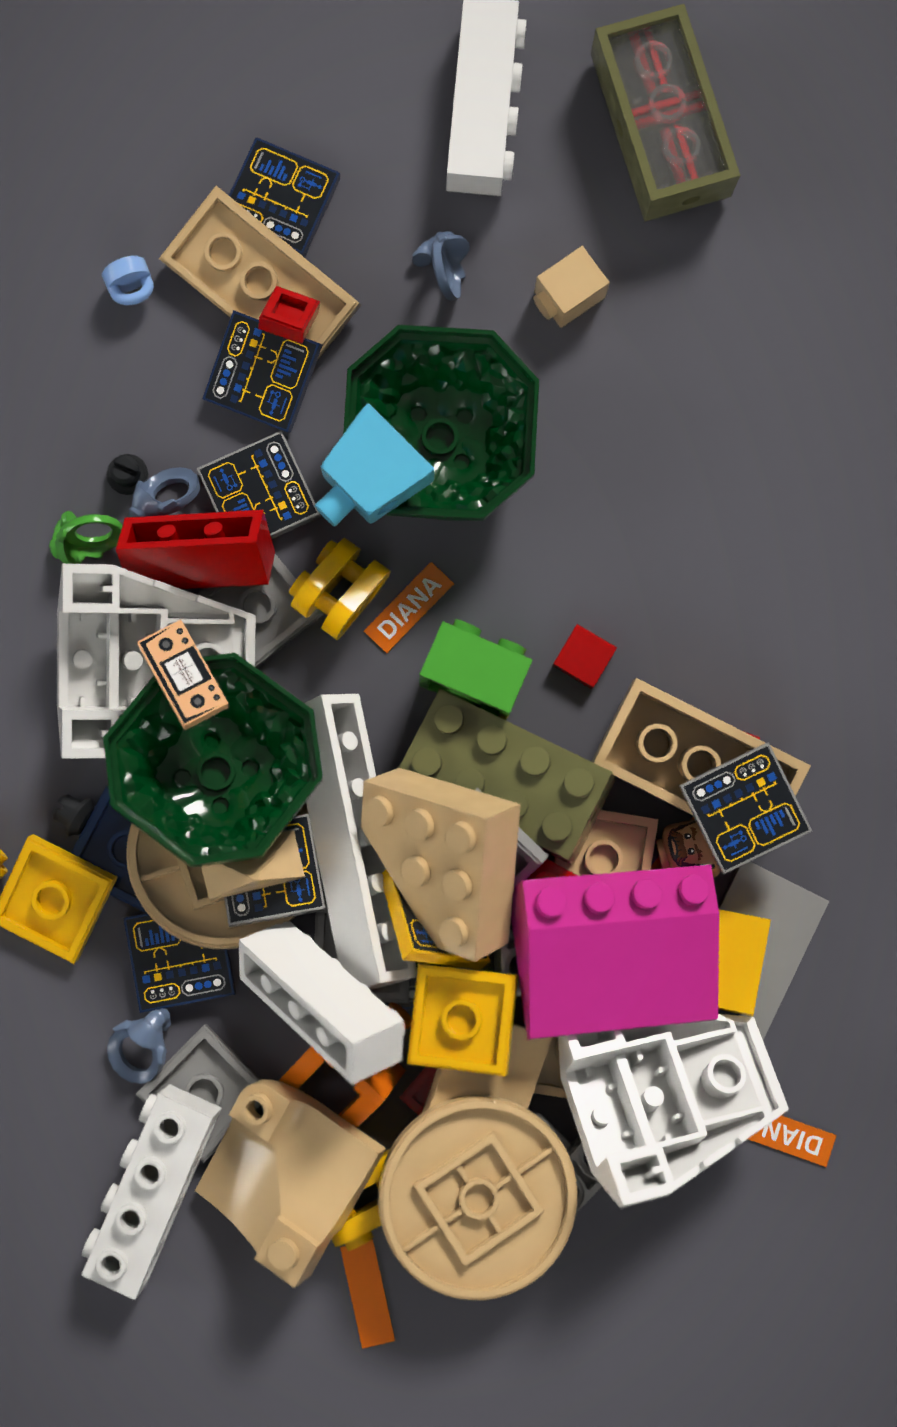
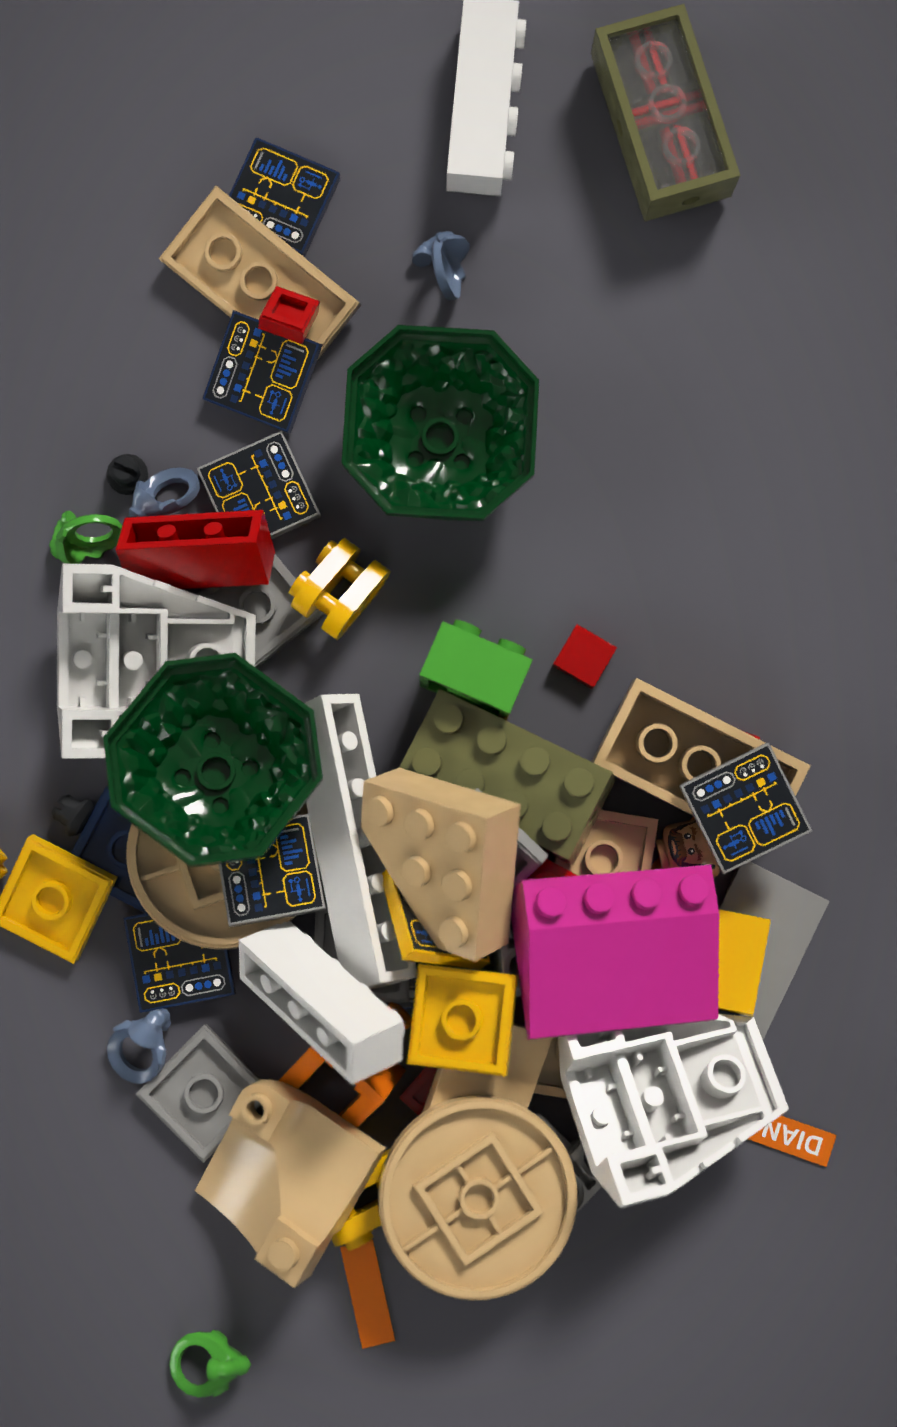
(126, 275): light blue tile -> none
(151, 1190): white brick -> none
(182, 674): tile -> none
(221, 1369): none -> bright green piece
(277, 866): tan slope -> none
(371, 470): medium azure torso -> none
(408, 607): orange sticker -> none
(570, 287): tan brick -> none

